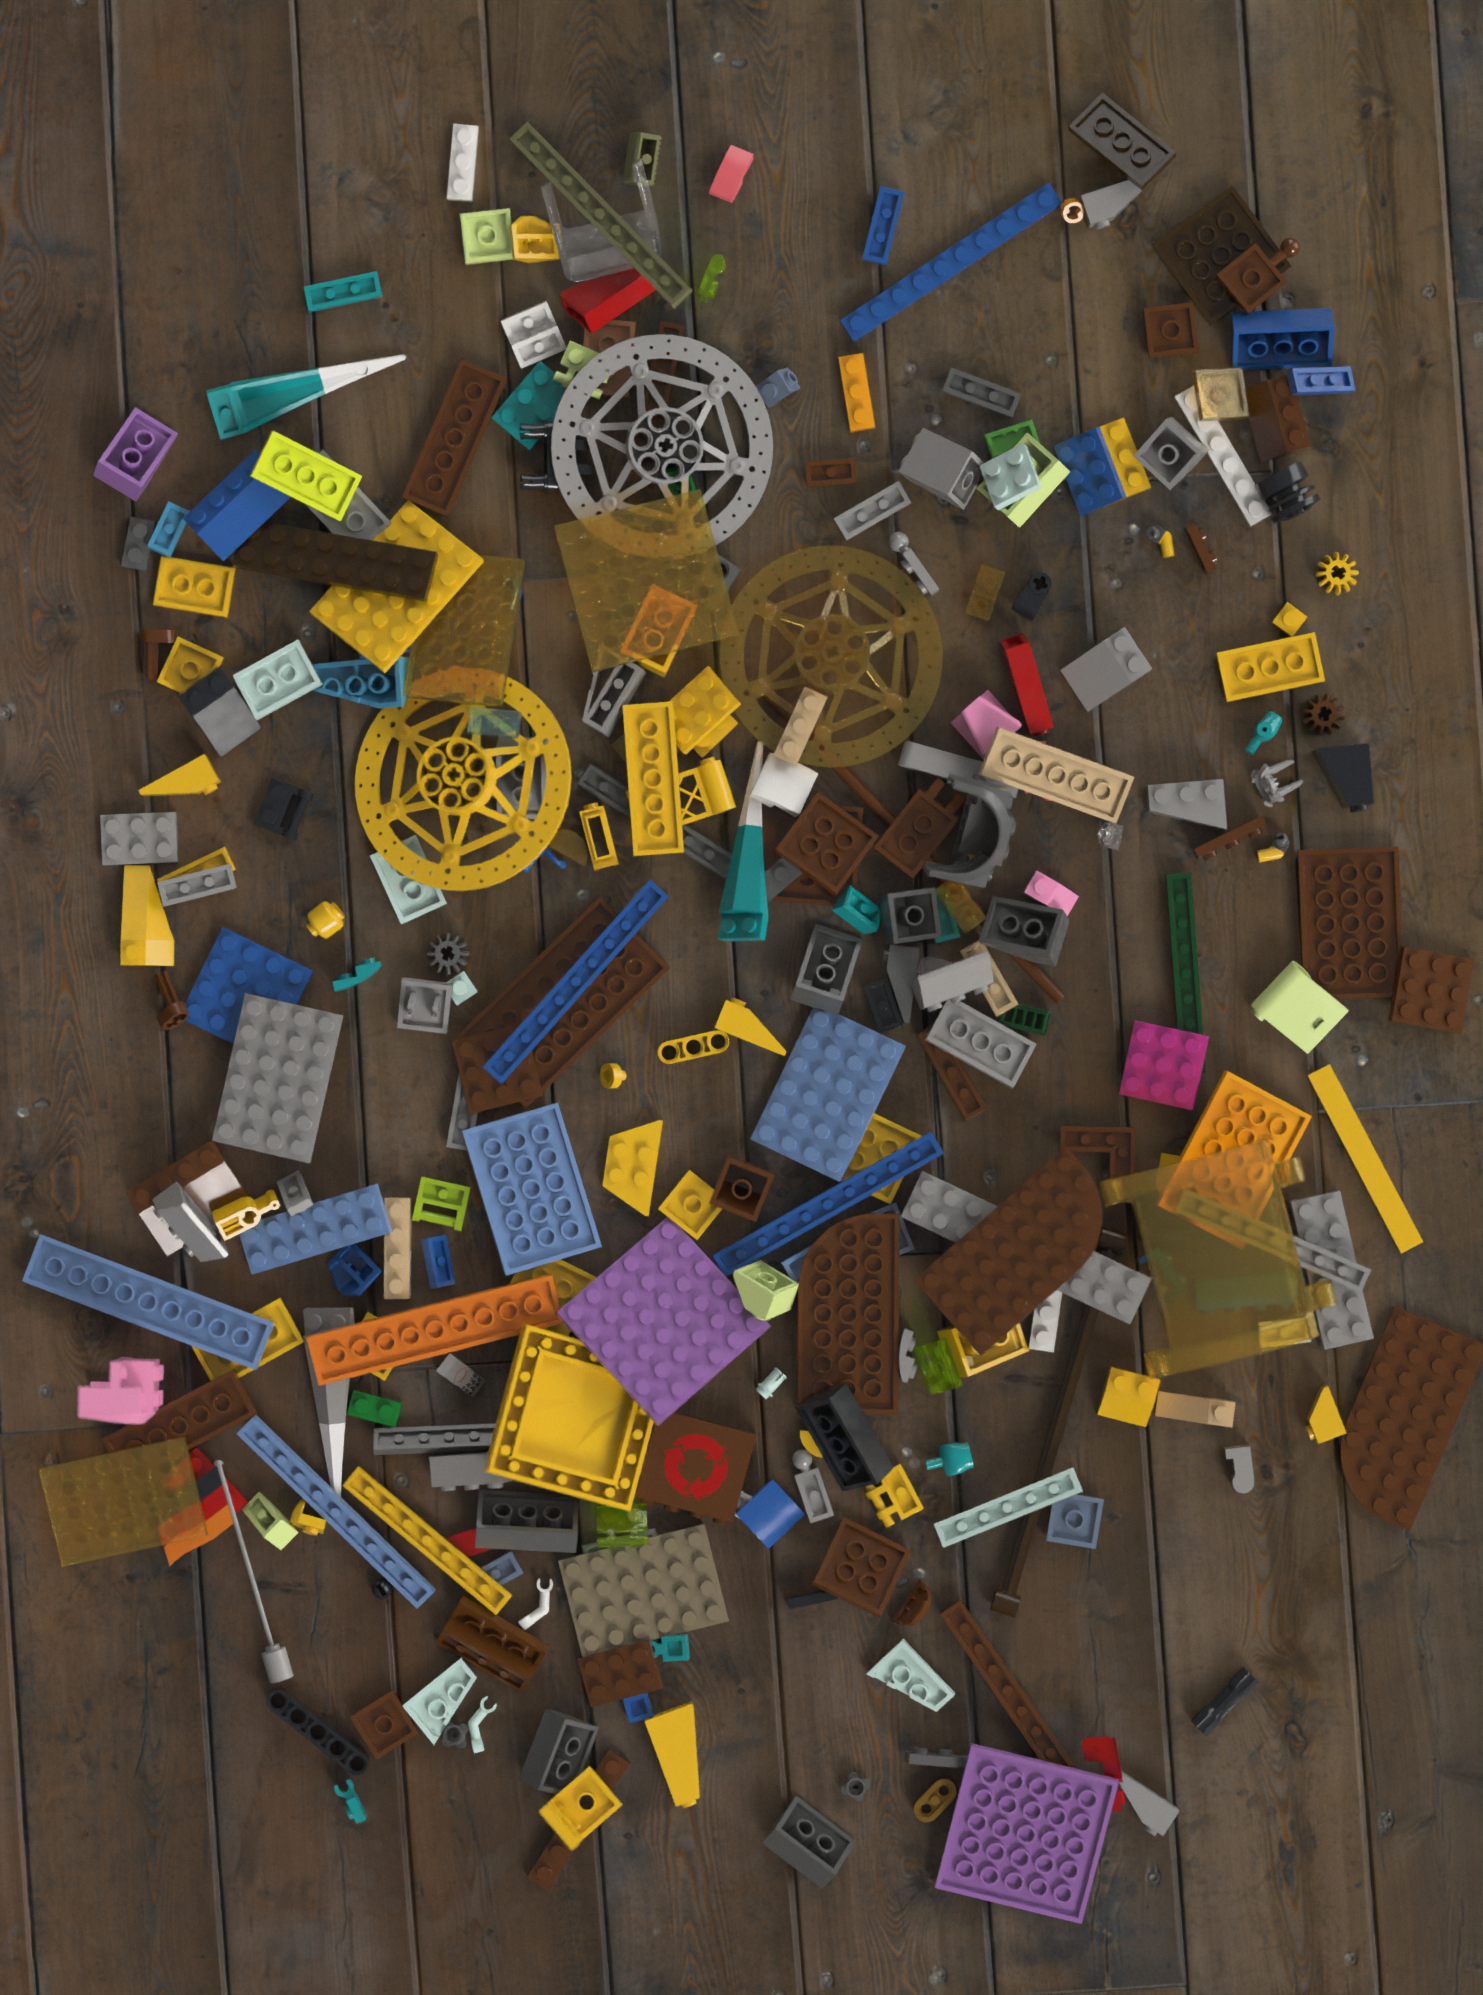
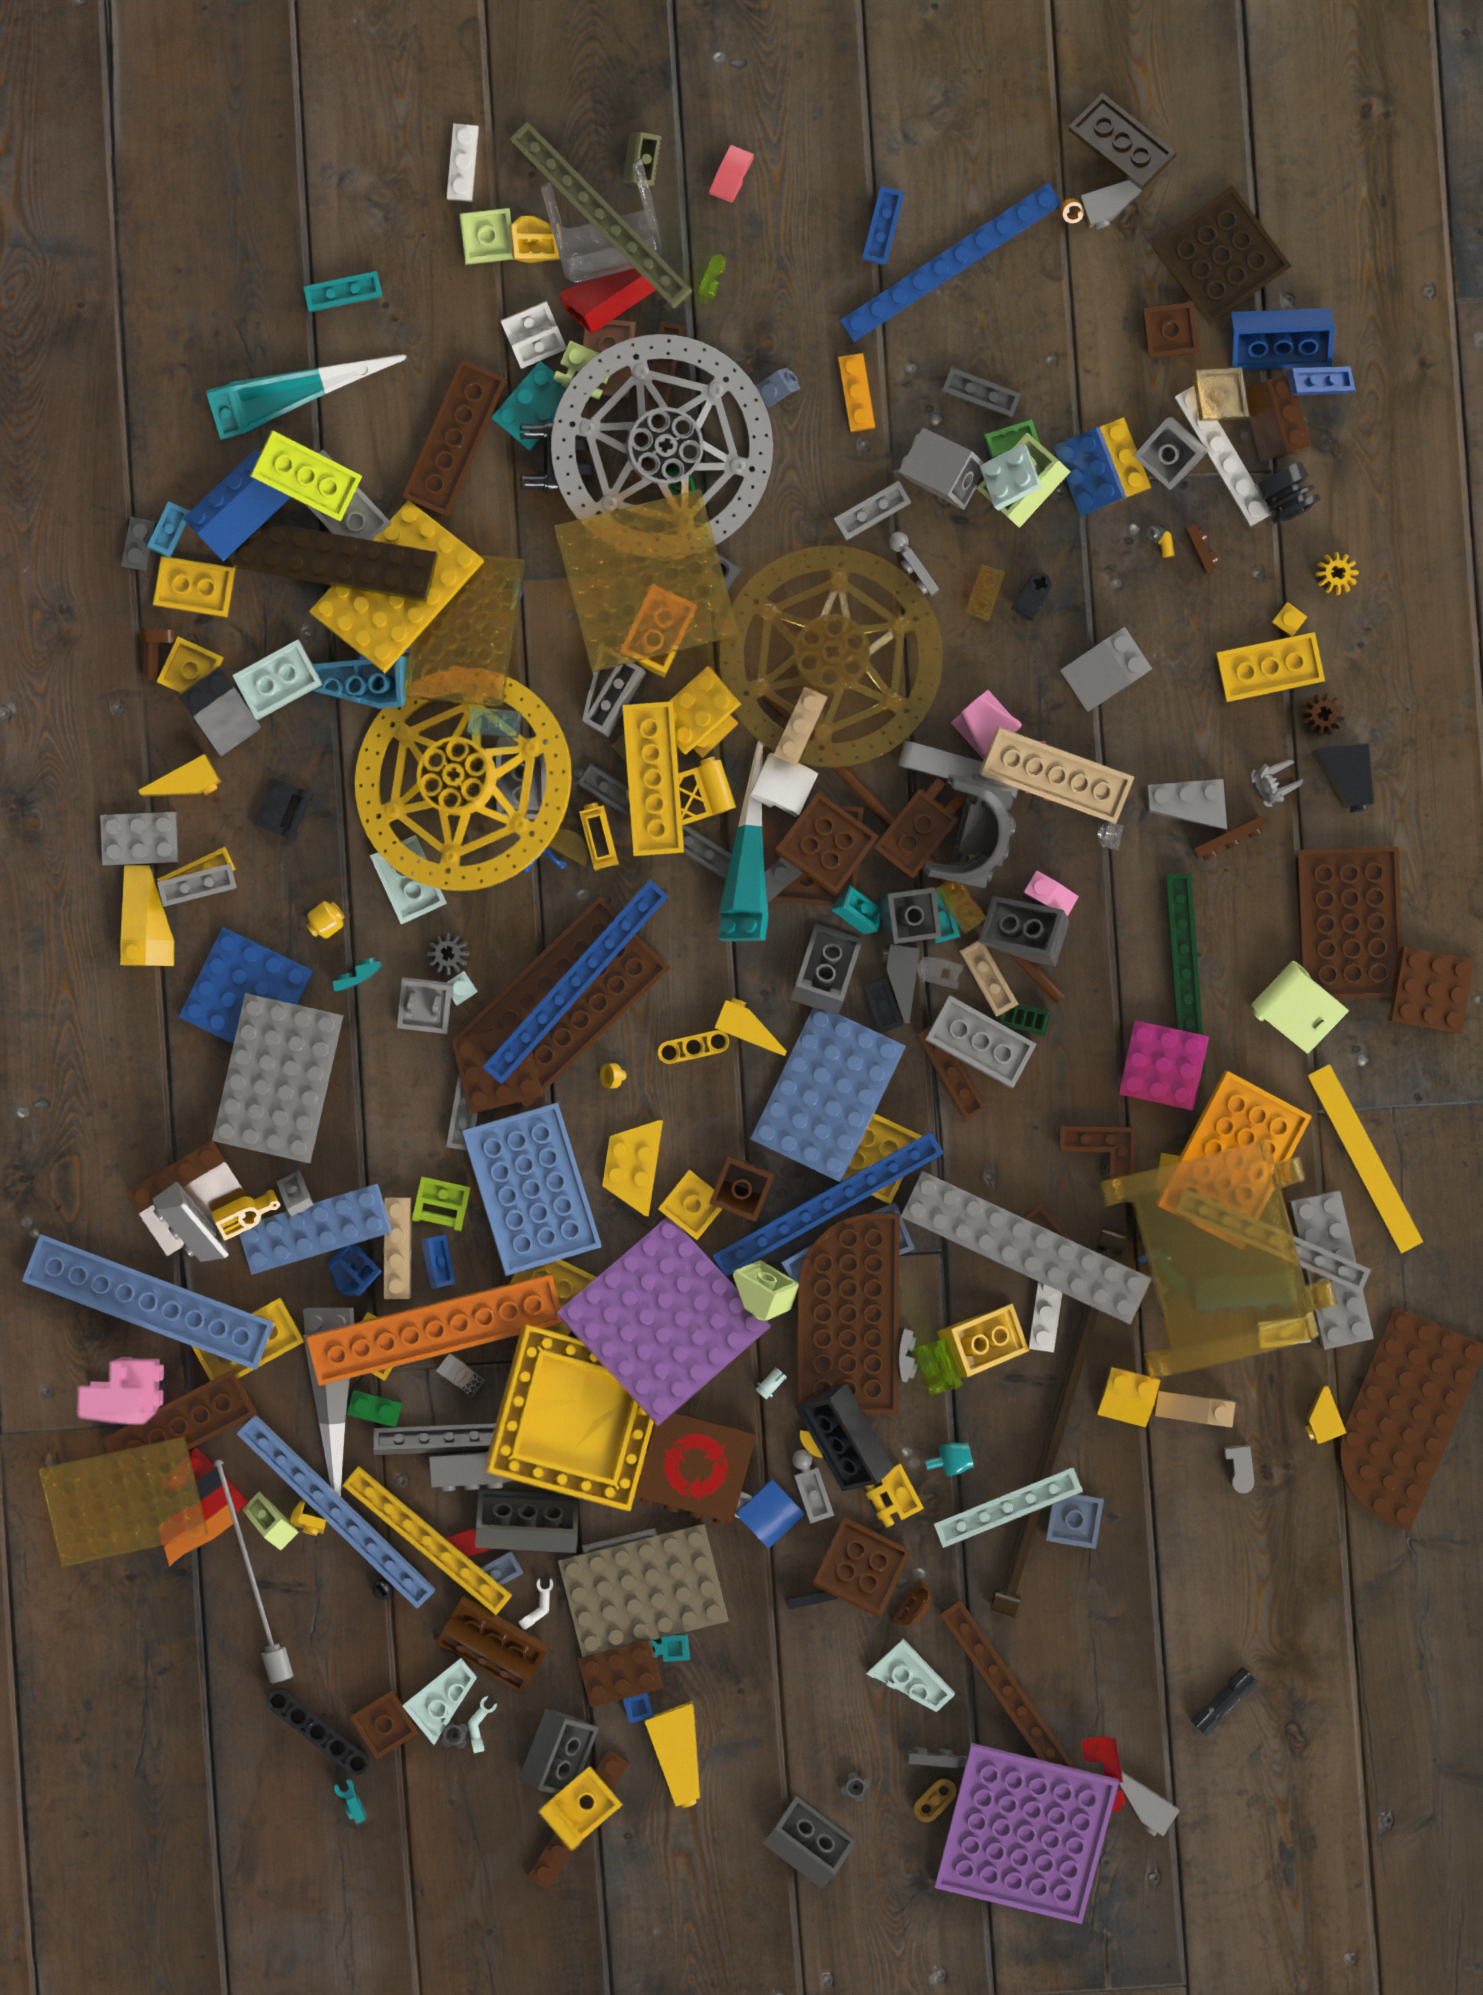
(135, 454): medium lavender slope -> none
(175, 1011): reddish brown piece -> none
(615, 1520): clear neon green plate -> none
(830, 472): reddish brown plate -> none
(953, 982): light grey slope -> none
(1018, 1253): reddish brown plate -> none
(1026, 684): red slope -> none
(1254, 276): reddish brown plate -> none
(1264, 731): teal piece -> none
(1276, 849): arm -> none

